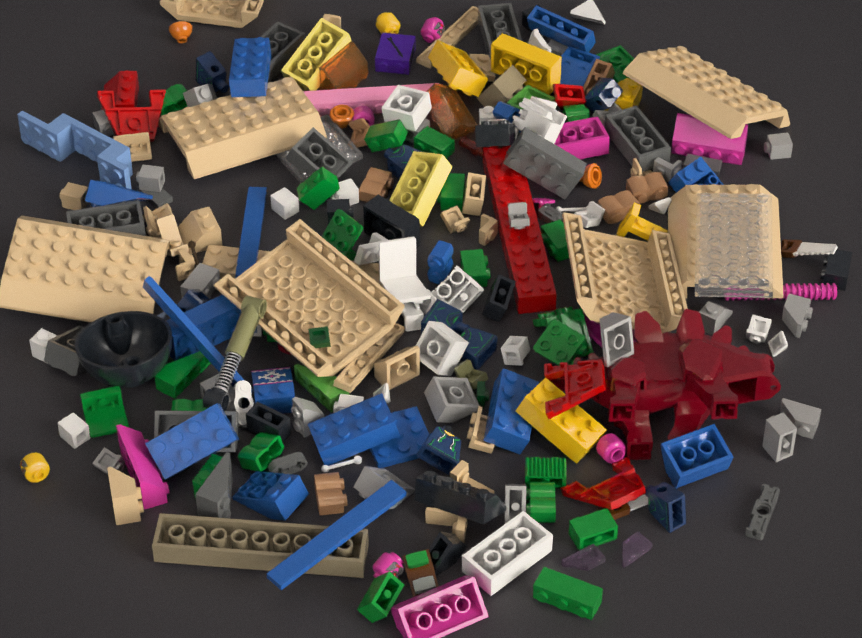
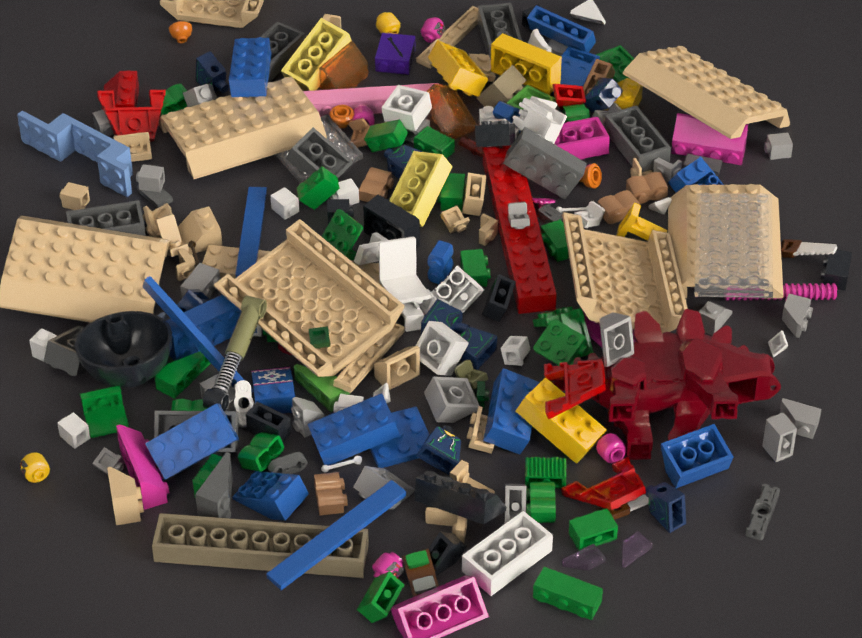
(105, 193): blue slope -> none
(758, 329): white bracket -> none

